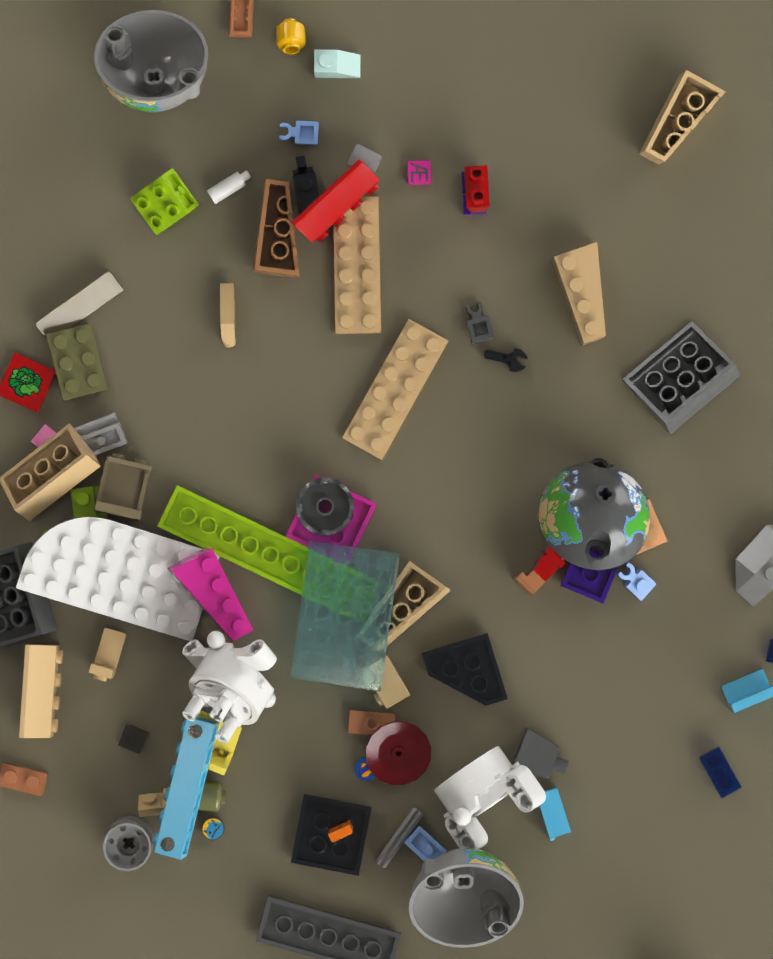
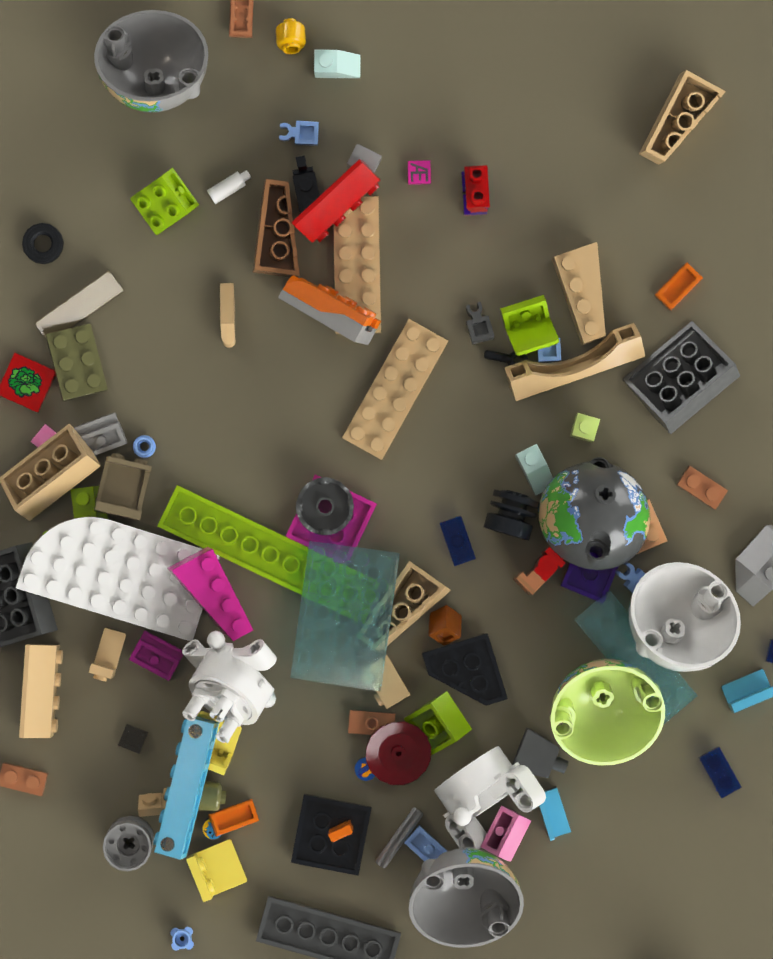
(29, 239): none -> black tyre
(137, 446): none -> light blue plate
(156, 655): none -> magenta plate
(186, 943): none -> light blue plate
(216, 869): none -> light yellow bracket
(233, 817): none -> orange tile
(331, 310): none -> piece
(440, 722): none -> lime slope
(445, 625): none -> dark orange panel
(457, 541): none -> clear blue plate
(505, 833): none -> bright pink brick
(511, 514): none -> black wheel
(529, 325): none -> lime bracket
(534, 468): none -> light aqua slope
(550, 354): none -> light blue plate
(585, 427): none -> yellowish green brick
(607, 712): none -> yellowish green piece
(609, 629): none -> clear light blue plate
(617, 348): none -> tan arch
(671, 601): none -> white piece
(679, 286): none -> orange tile
(702, 487): none -> nougat plate

